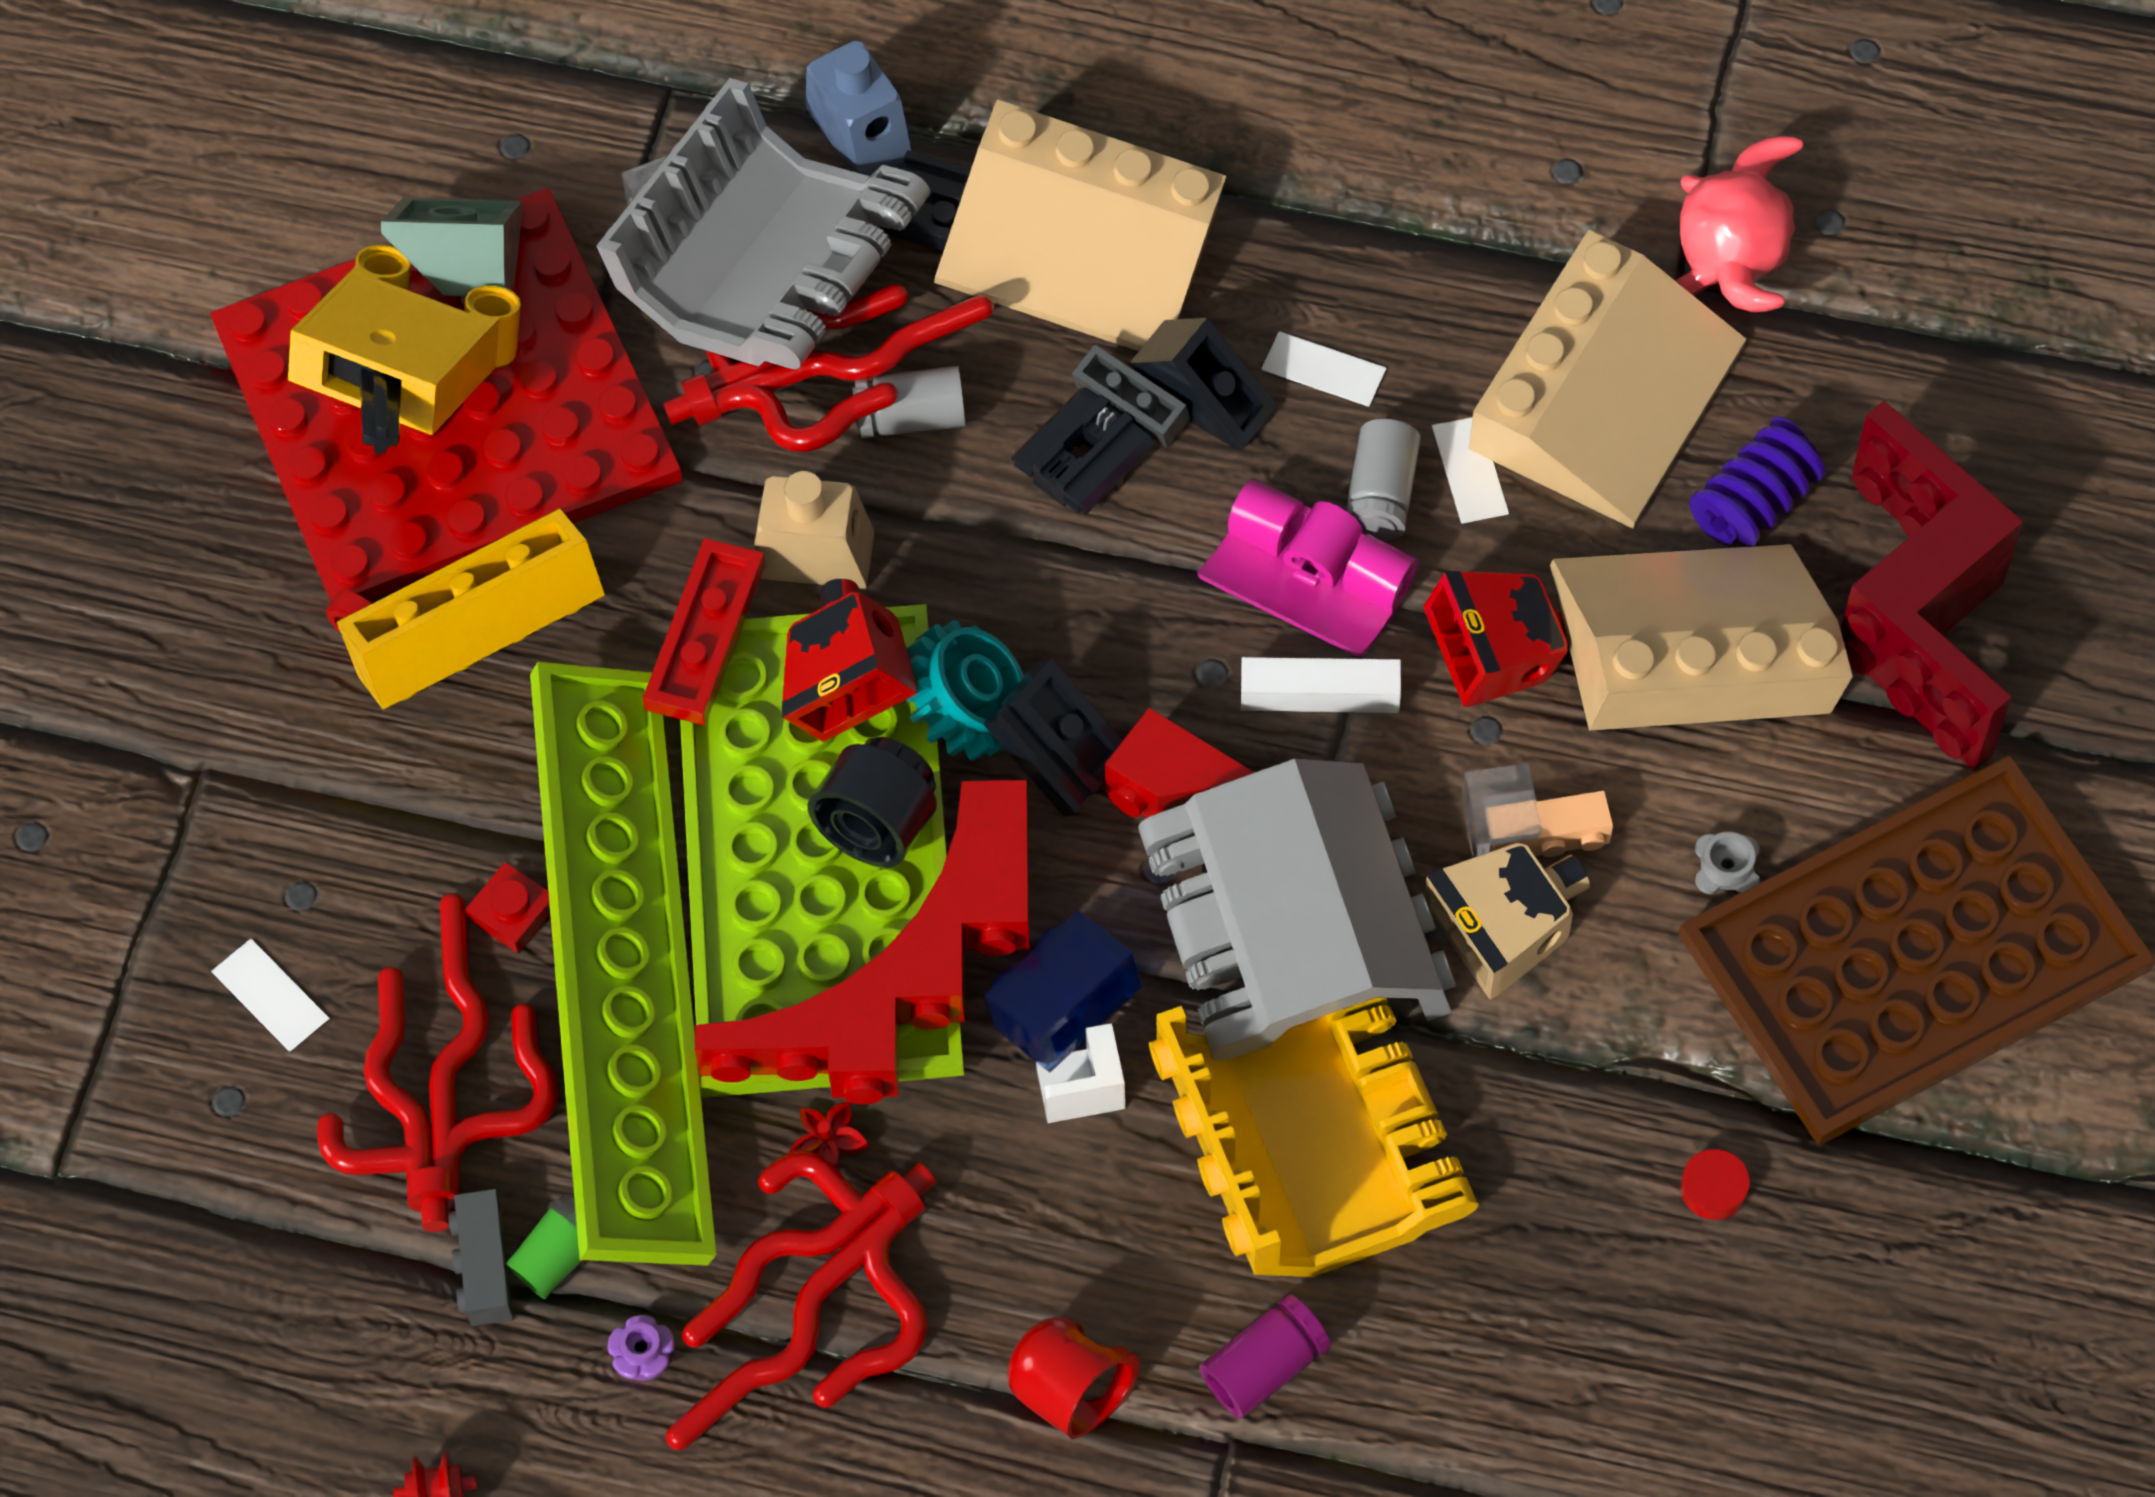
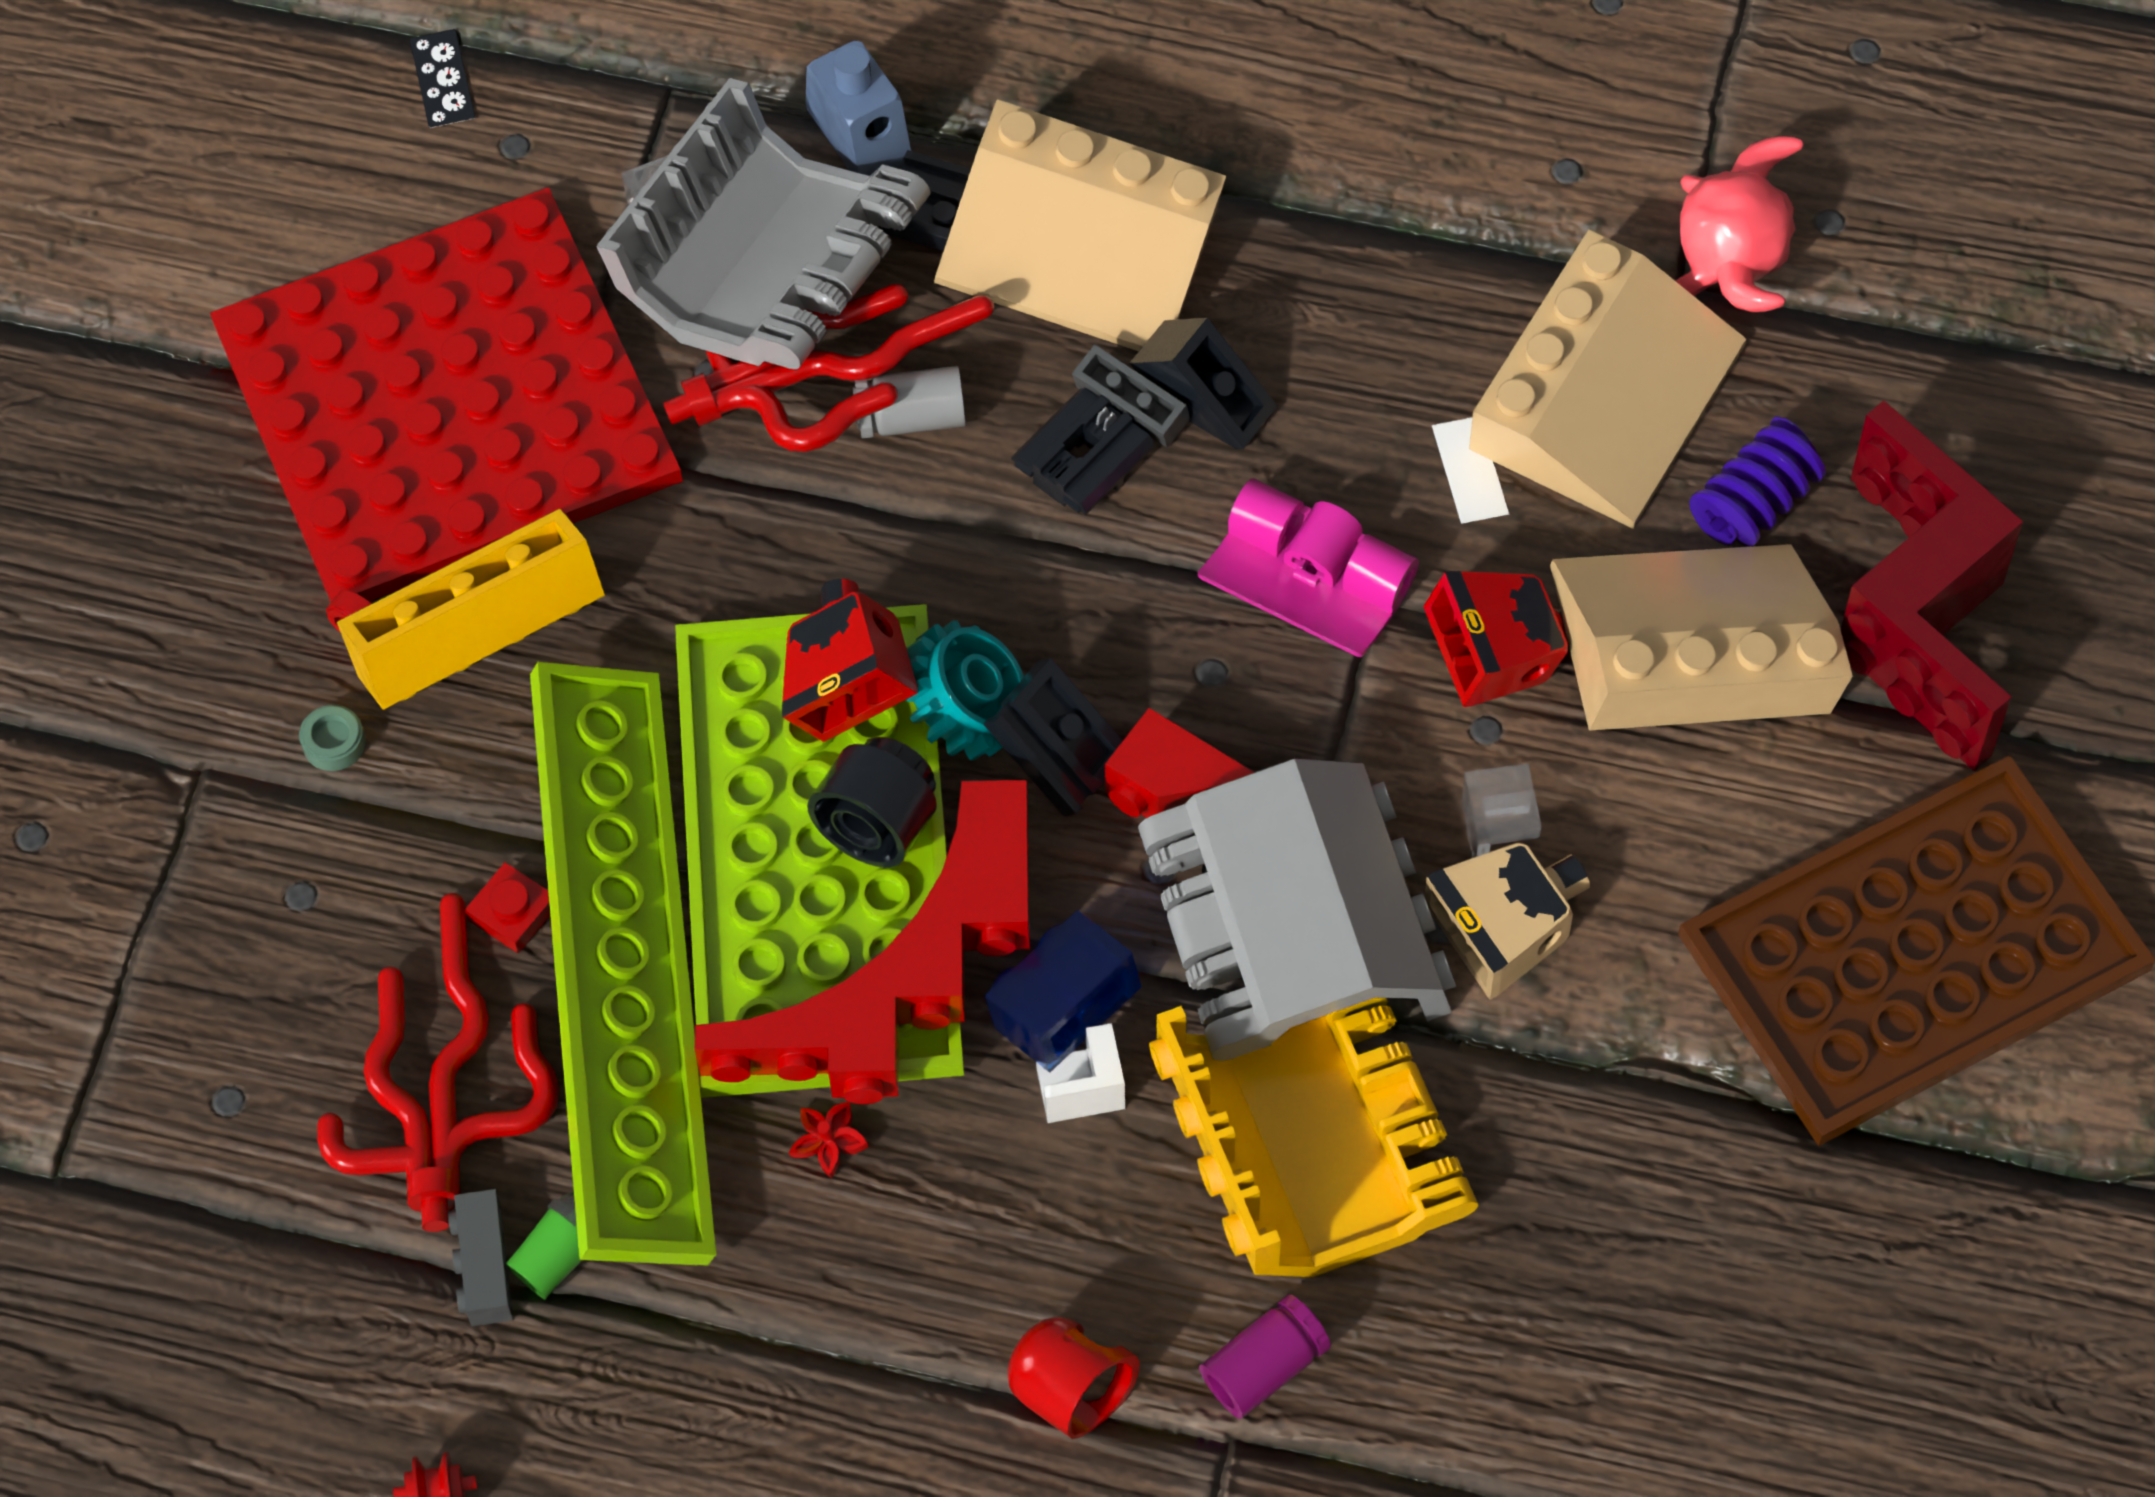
(270, 995): white sticker -> none
(332, 737): none -> sand green tile
(400, 350): yellow piece -> none
(442, 78): none -> black sticker
(458, 240): slope -> none
(645, 1364): medium lavender plate -> none
(704, 631): red plate -> none
(813, 531): tan torso -> none
(866, 1232): red plant -> none
(1321, 685): white piece -> none
(1323, 368): white sticker -> none
(1383, 477): light grey piece -> none
(1570, 825): light nougat piece -> none
(1715, 1184): red tile -> none
(1726, 846): light grey plate -> none

